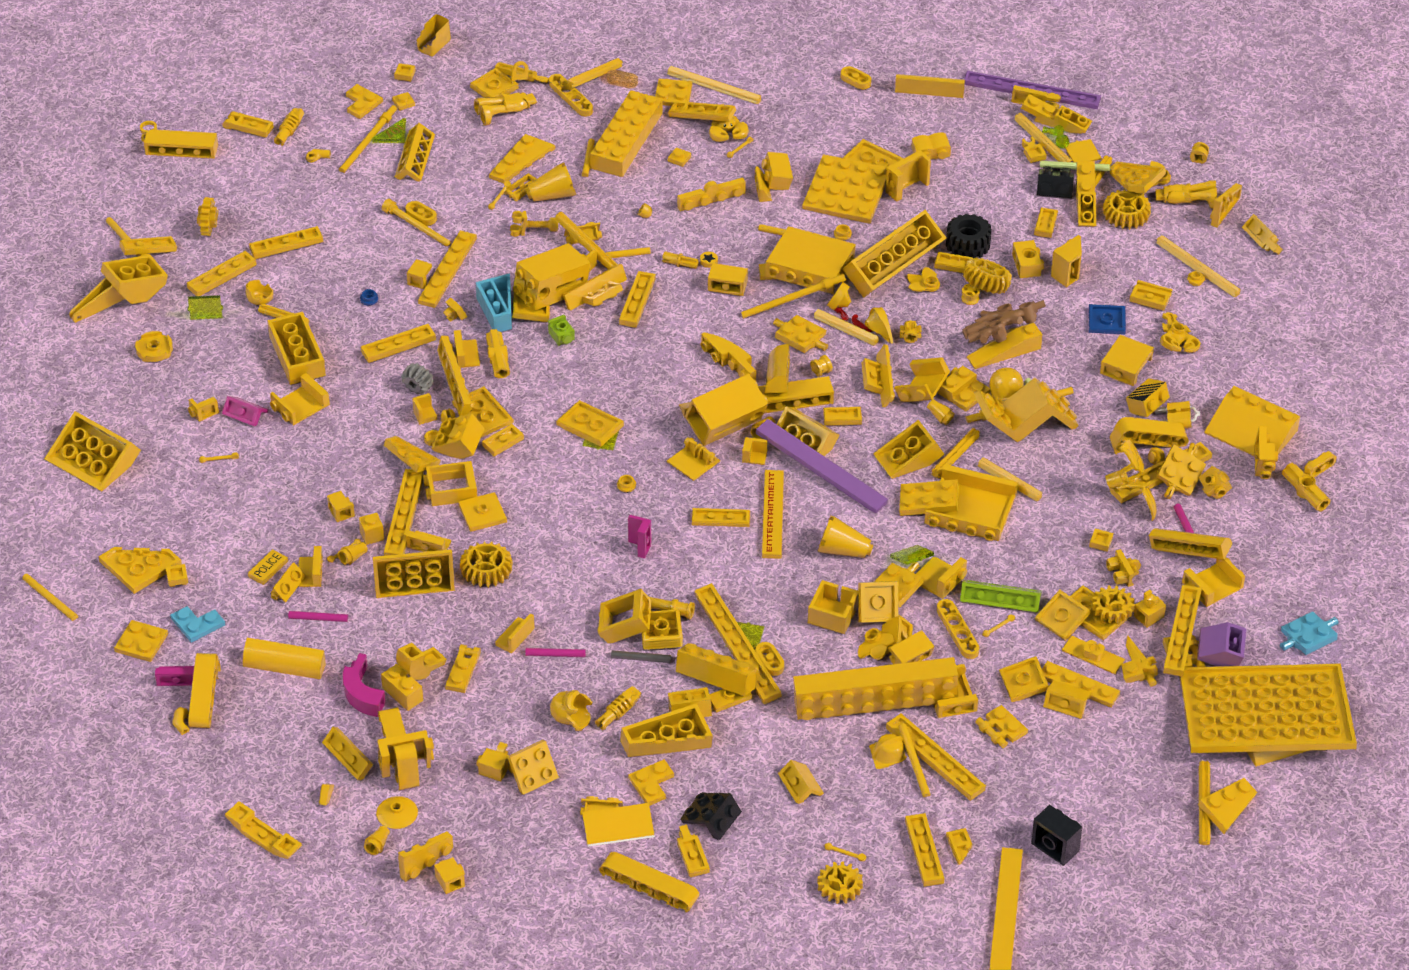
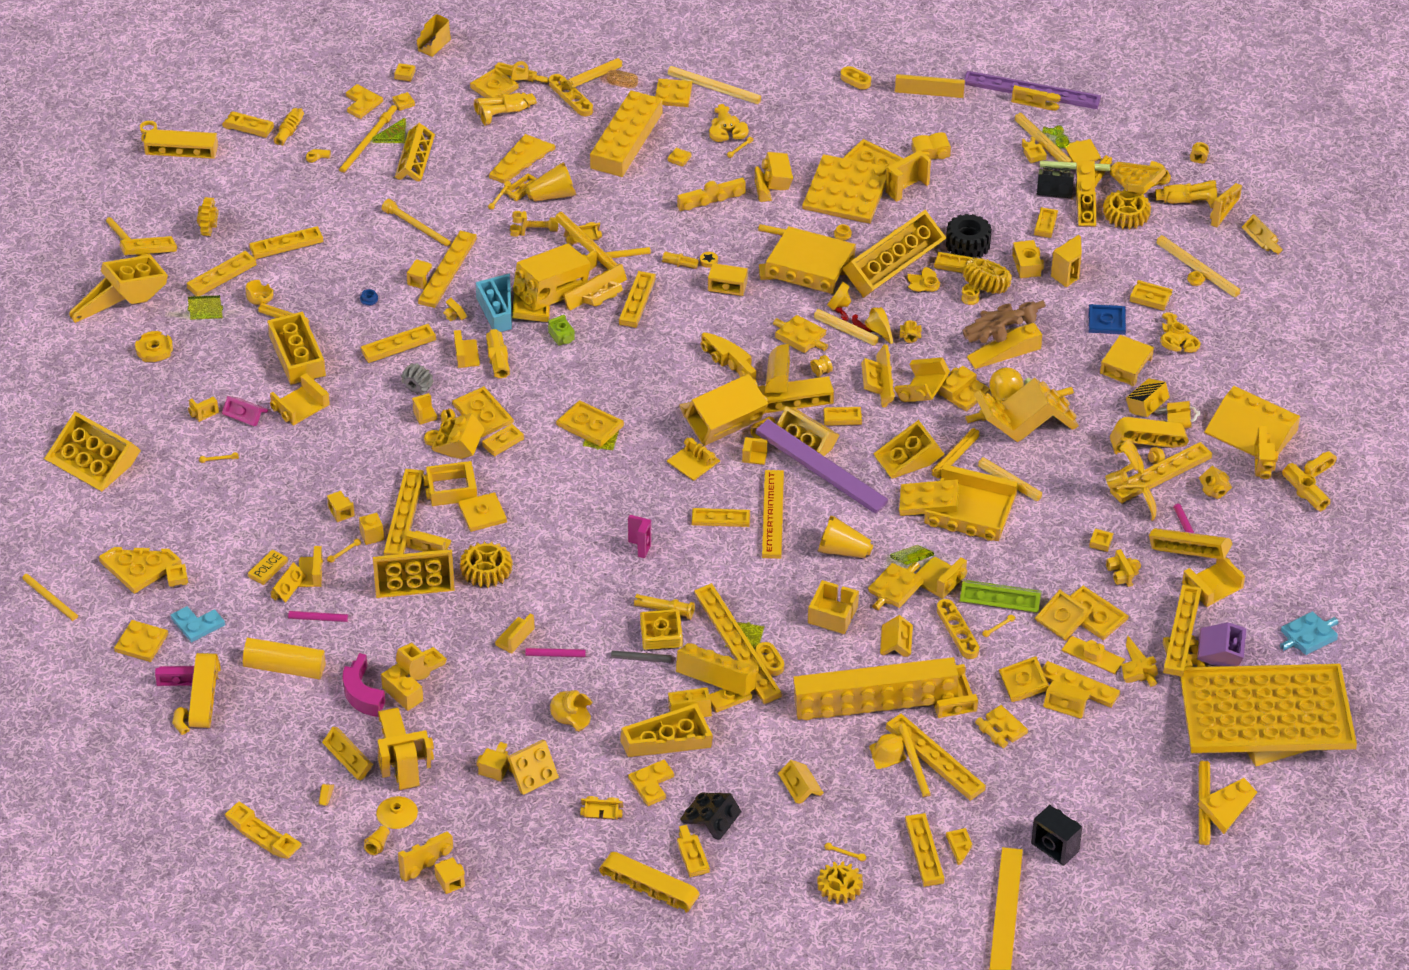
(351, 553): yellow cone -> none
(410, 454): yellow wing -> none
(423, 213): yellow plate -> none
(454, 377): yellow plate -> none
(462, 669): yellow plate -> none
(586, 167): yellow bar -> none
(618, 707): yellow hinge -> none
(618, 824): yellow sticker -> none
(626, 483): yellow plate -> none
(638, 623): yellow window -> none
(645, 211): yellow hinge -> none
(702, 111): yellow plate -> none
(827, 283): yellow bar -> none
(875, 644): yellow plate -> none
(877, 601): yellow plate -> none
(911, 649): yellow hinge -> none
(941, 412): yellow cone -> none
(1052, 116): yellow slope -> none
(1113, 604): yellow gear -> none
(1149, 609): yellow brick -> none
(1180, 470): yellow plate -> none

